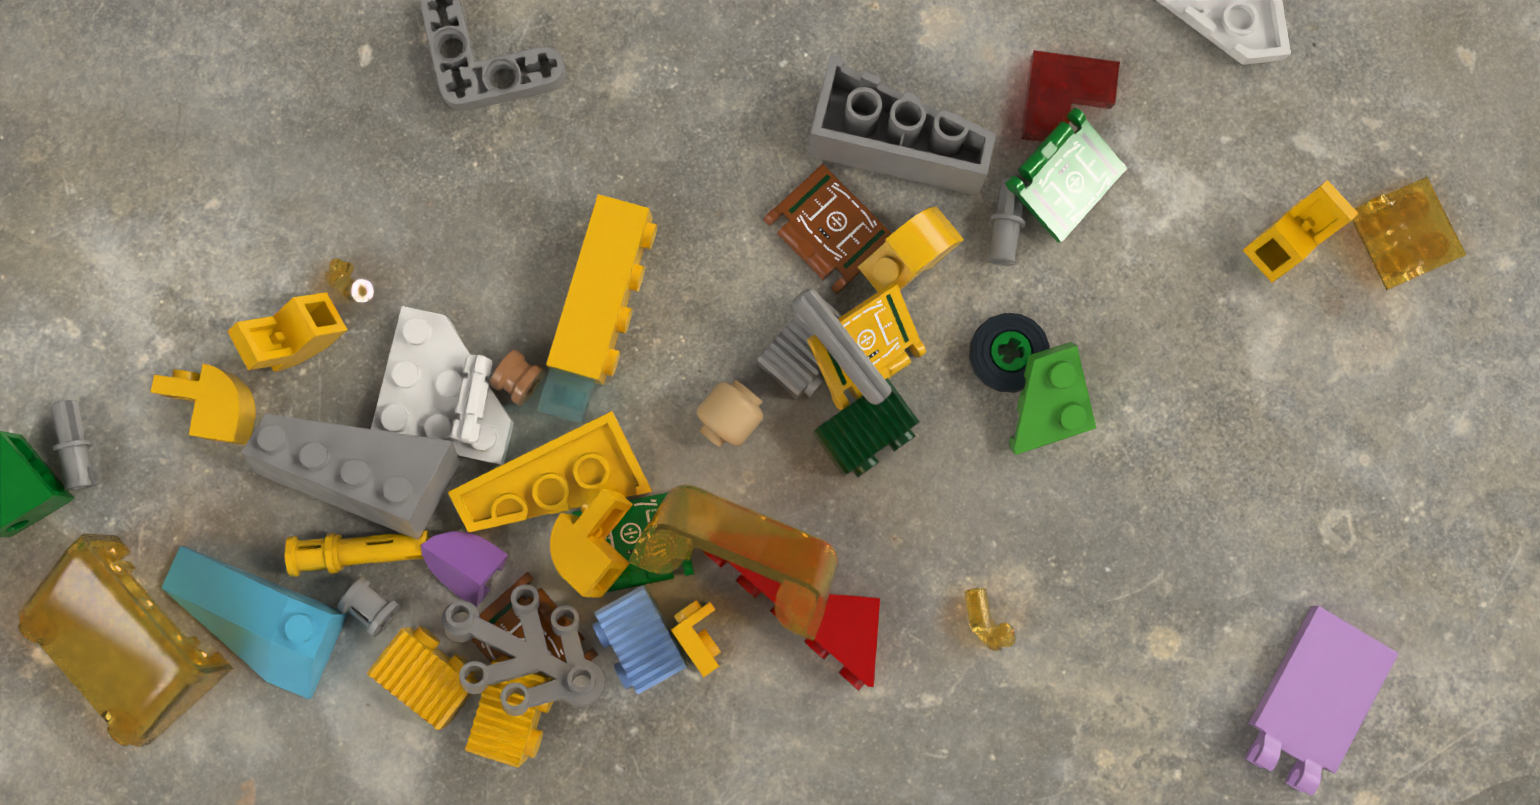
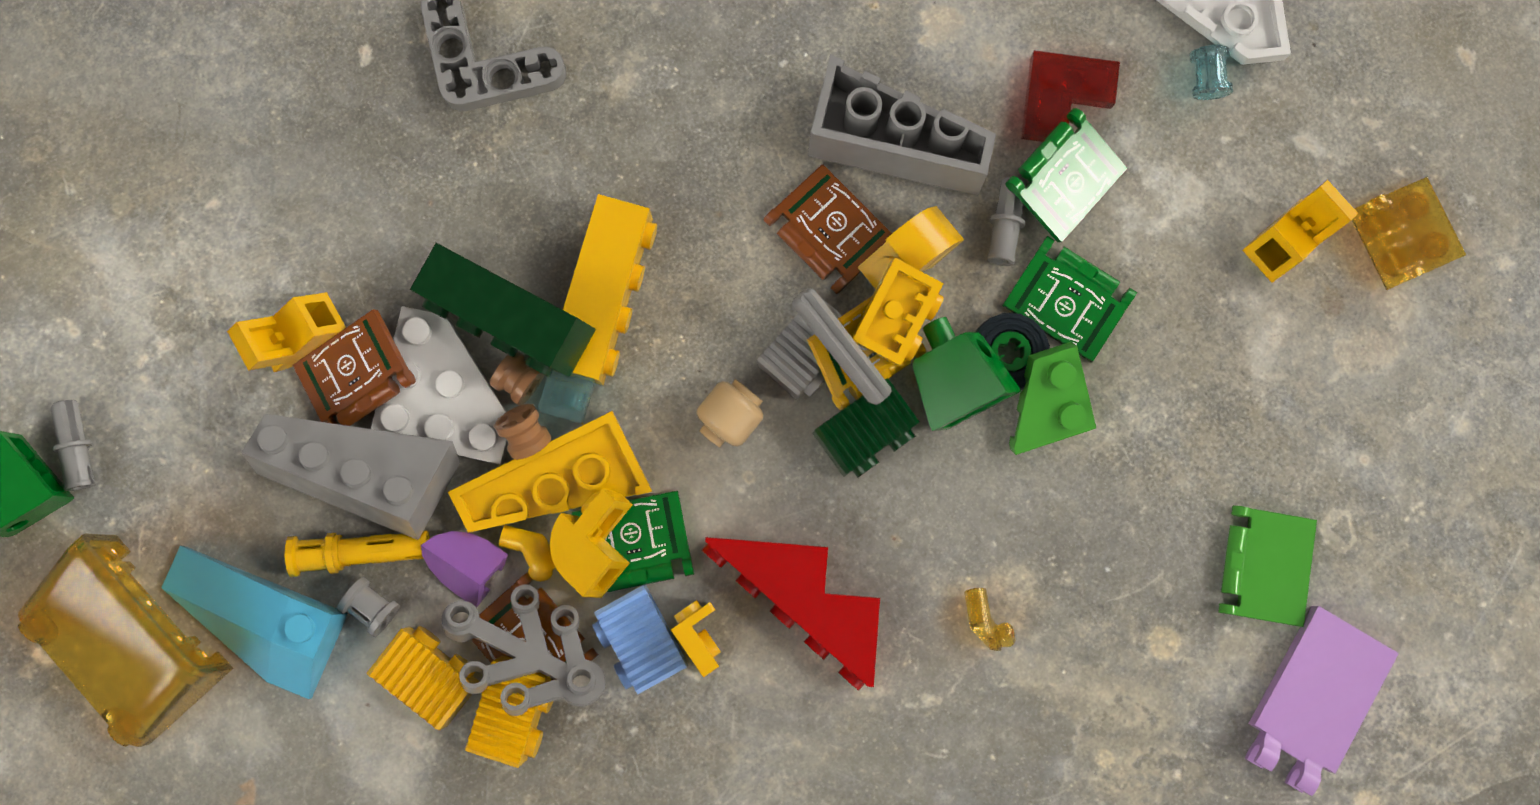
(222, 405): yellow brick -> none
(339, 279): clear yellow arm -> none
(354, 371): none -> dark orange piece
(472, 399): white axle -> none
(503, 310): none -> dark green brick
(522, 431): none -> medium nougat wheel
(534, 549): none -> yellow arm
(747, 538): clear yellow windscreen -> none
(898, 312): none -> yellow bracket
(959, 376): none -> green torso
(1069, 299): none -> green piece
(1209, 61): none -> clear light blue bush
(1269, 566): none -> bright green piece

